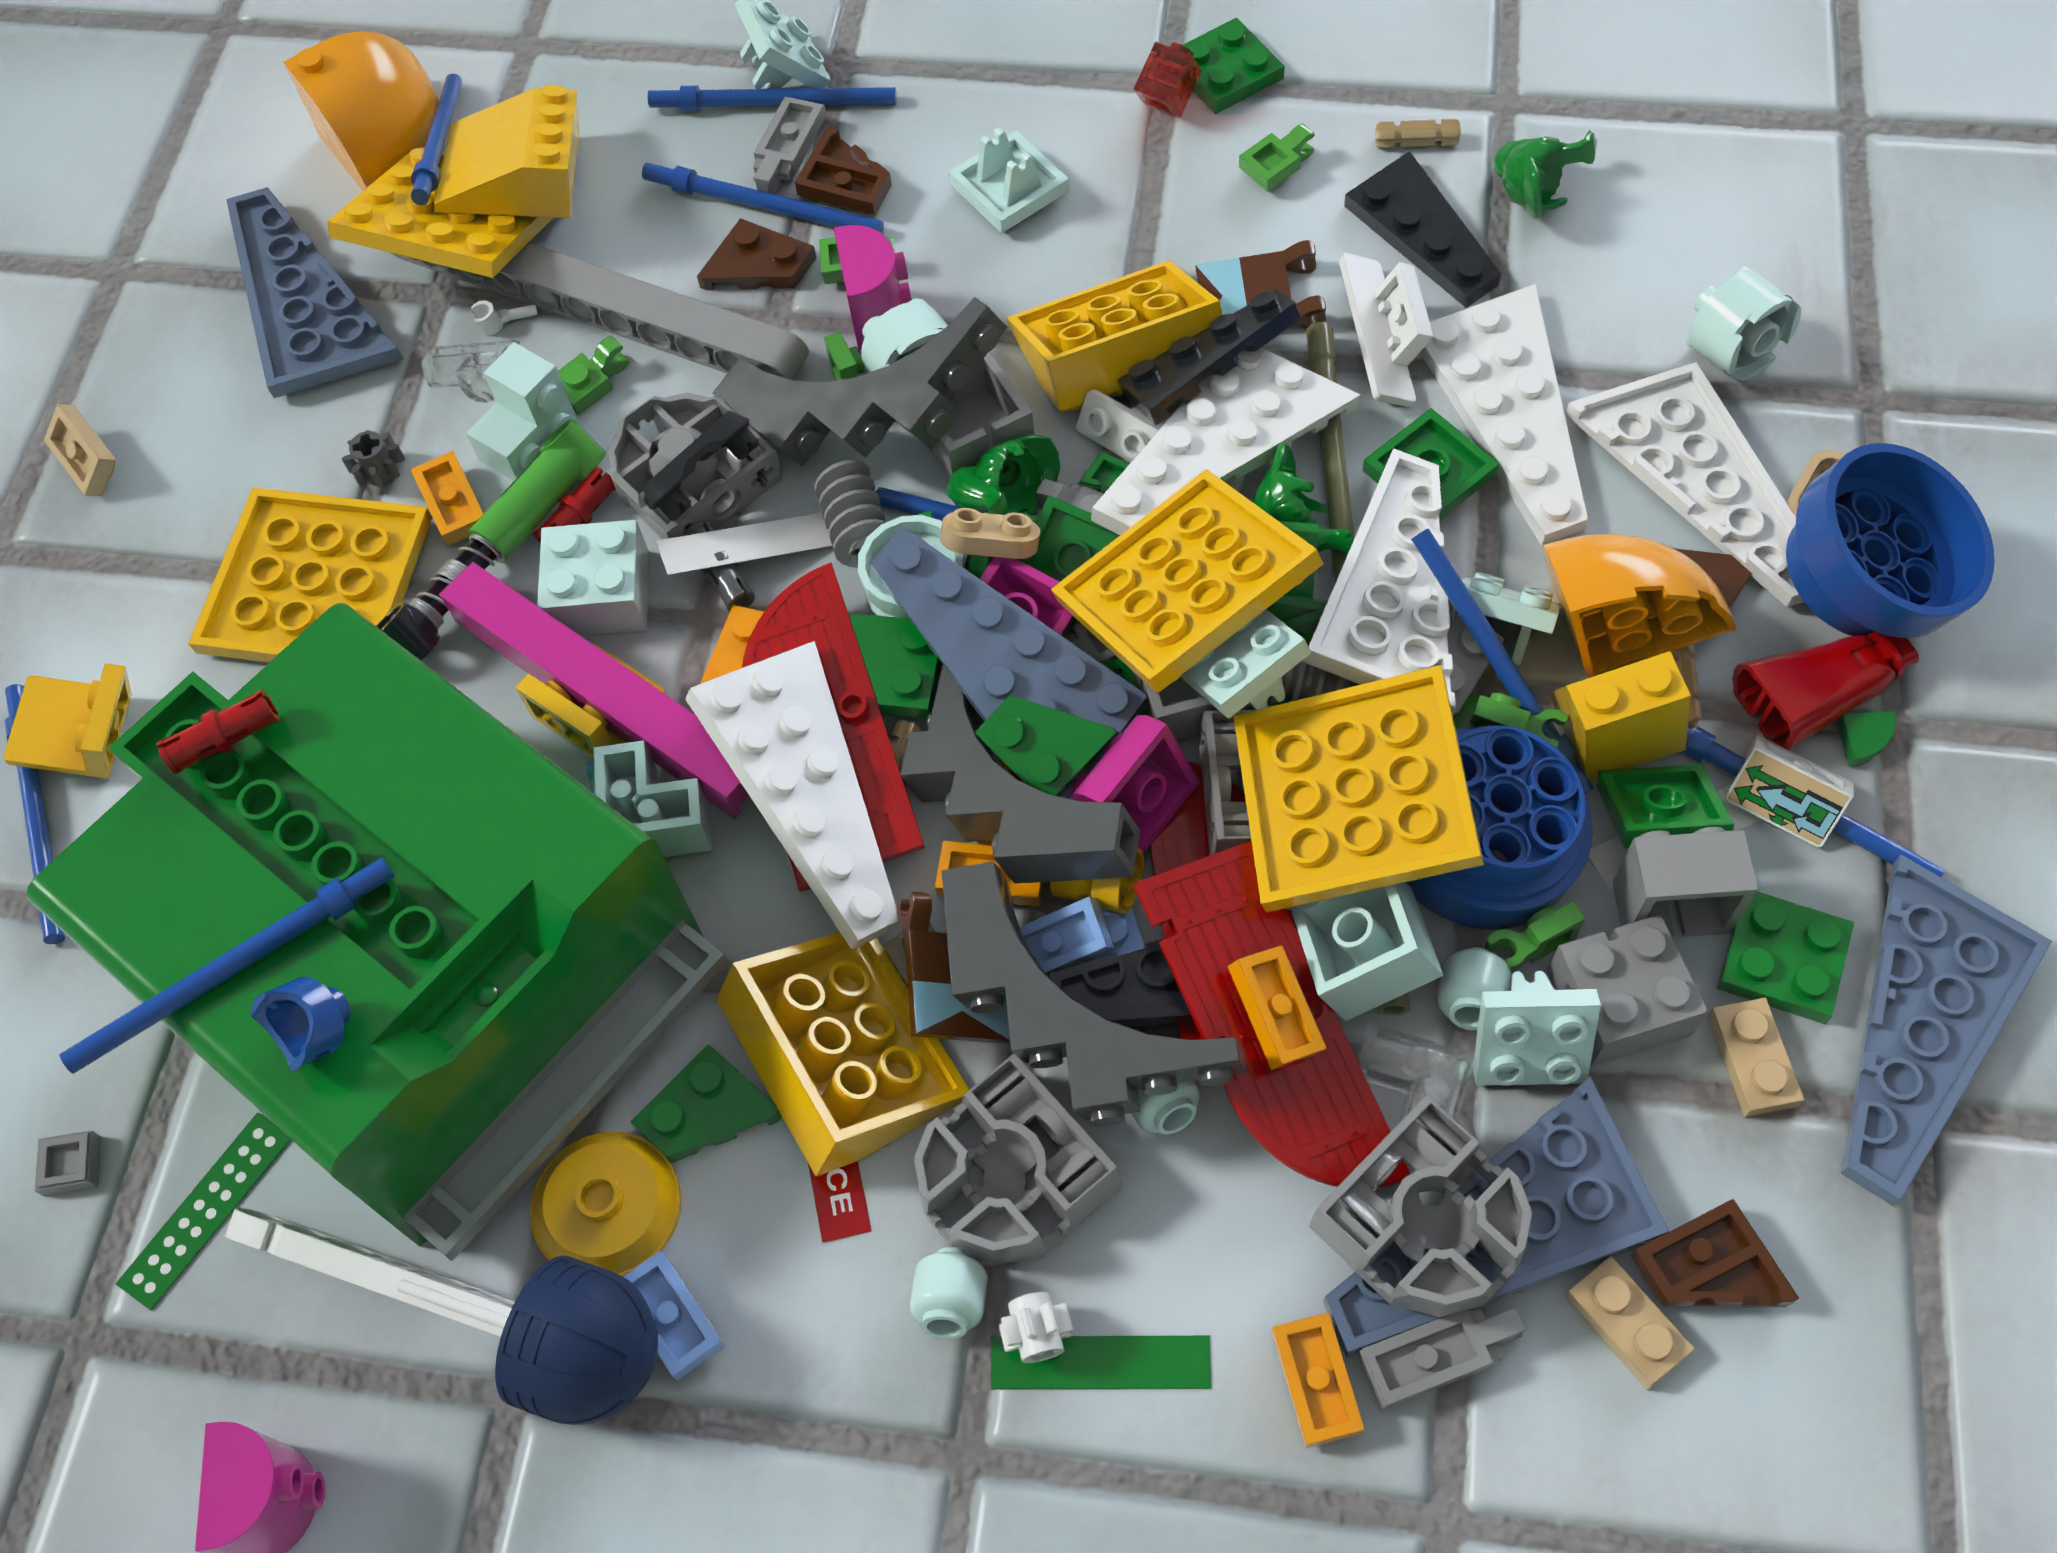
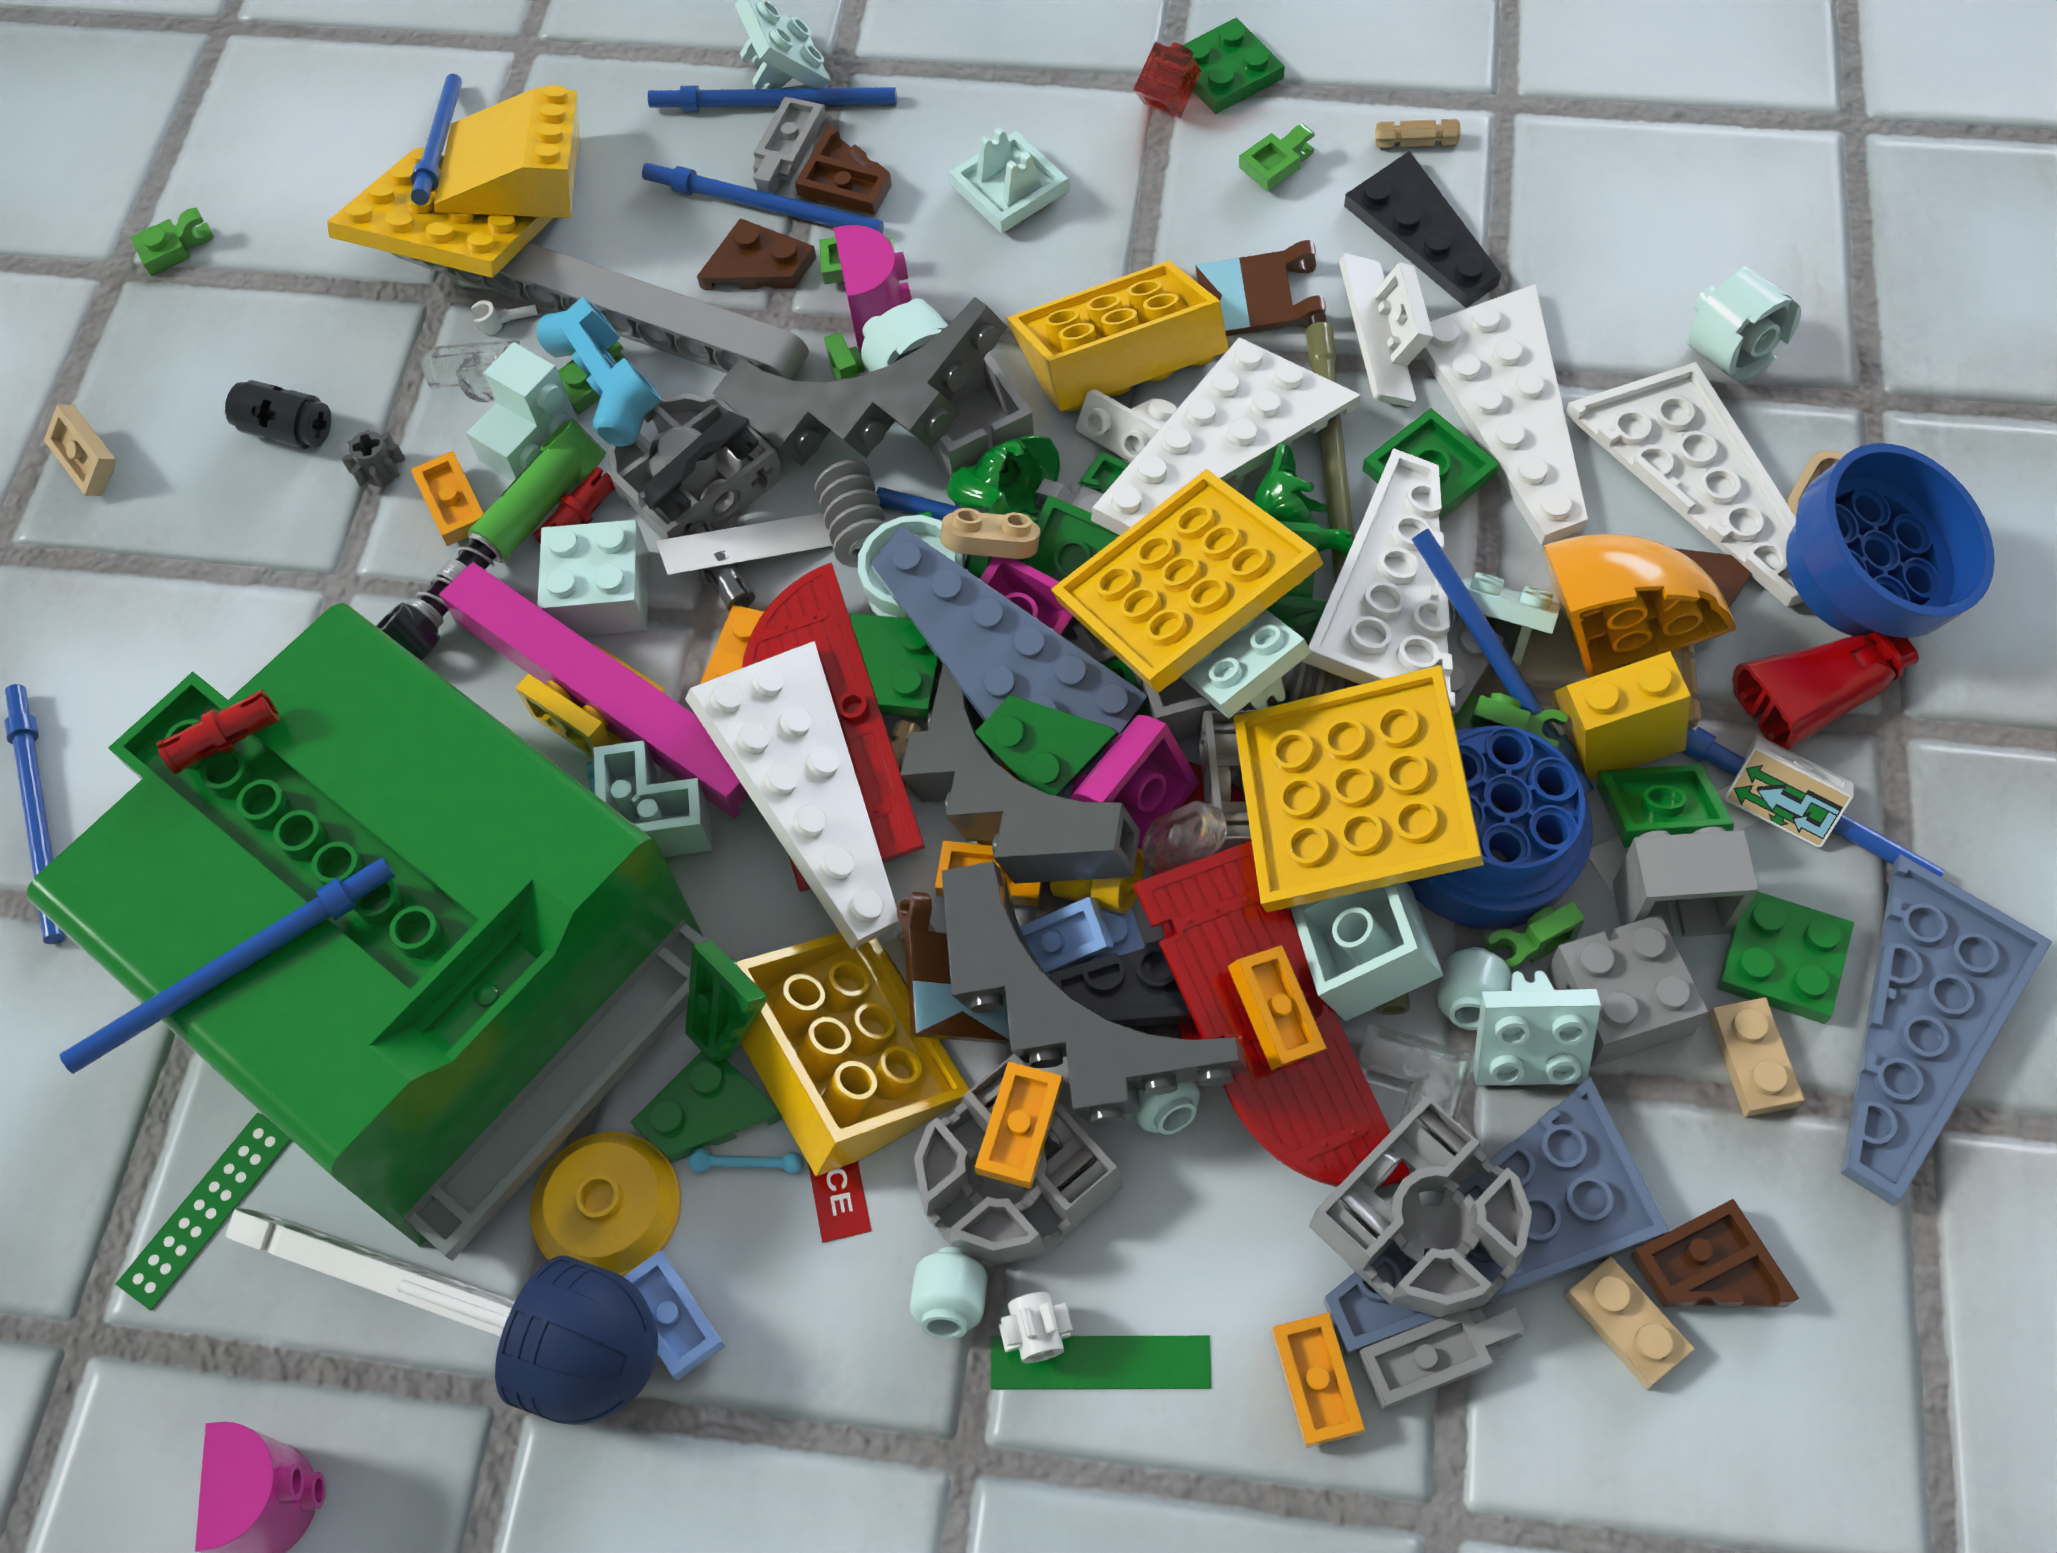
(67, 1163): light grey tile -> none
(70, 723): yellow bracket -> none
(168, 243): none -> bright green plate
(278, 414): none -> black piece
(297, 560): yellow plate -> none
(300, 307): sand blue wing -> none
(303, 1019): blue piece -> none
(365, 100): light orange brick -> none
(623, 390): none -> medium azure plate
(701, 1160): none -> medium azure hinge
(720, 1002): none -> green wing
(1019, 1125): none -> light orange plate
(1184, 836): none -> clear plate
(1190, 360): black wing -> none
(1534, 169): green piece -> none
(1865, 734): green tile -> none

